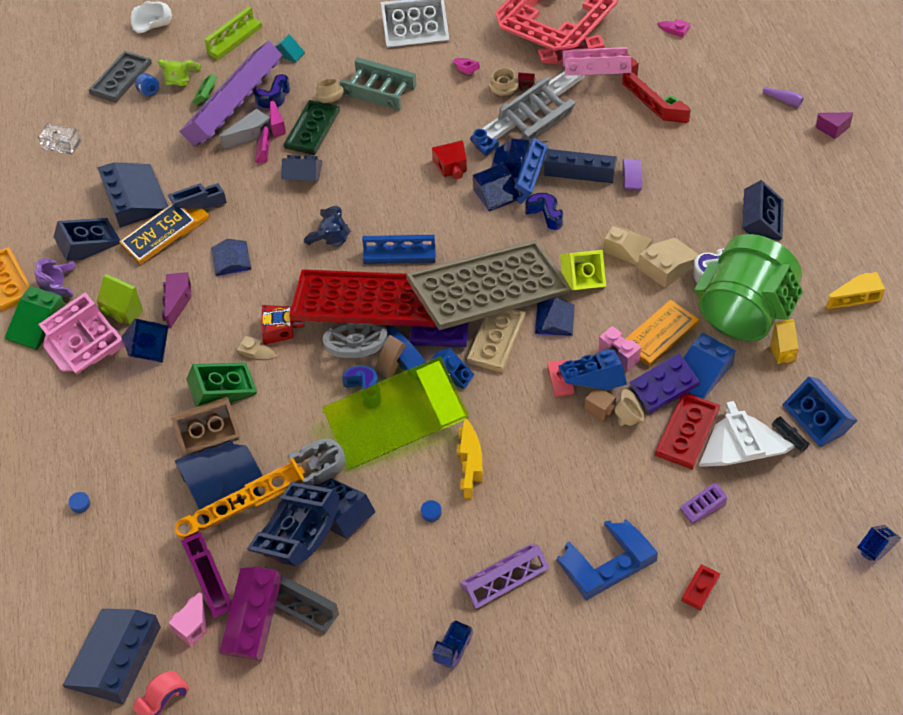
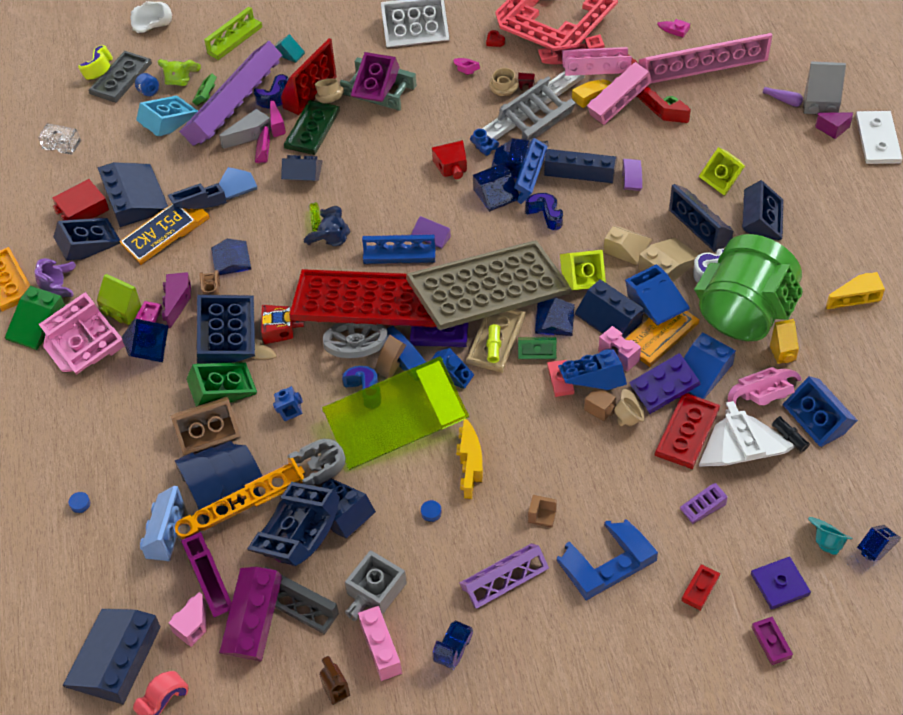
(80, 202): none -> red brick
(98, 65): none -> neon yellow animal
(149, 311): none -> dark pink plate
(160, 530): none -> light blue slope
(164, 114): none -> medium azure slope
(210, 283): none -> medium nougat piece
(225, 328): none -> dark blue slope
(237, 182): none -> medium blue slope
(288, 403): none -> blue brick
(302, 82): none -> red slope
(314, 215): none -> clear neon green axle
(333, 681): none -> reddish brown piece
(374, 584): none -> light grey brick
(375, 77): none -> magenta slope
(380, 643): none -> bright pink brick
(428, 227): none -> medium lavender slope
(493, 343): none -> neon yellow pin
(495, 39): none -> red tile
(537, 348): none -> green panel
(542, 511): none -> medium nougat panel
(586, 92): none -> yellow slope
(607, 307): none -> dark blue slope
(619, 93): none -> bright pink brick
(656, 294): none -> blue slope
(699, 218): none -> dark blue slope
(708, 58): none -> bright pink slope
(722, 170): none -> neon yellow slope
(764, 386): none -> bright pink plate
(772, 640): none -> magenta plate
(780, 583): none -> dark purple plate
(824, 87): none -> light grey slope
(828, 537): none -> teal piece
(878, 137): none -> white plate

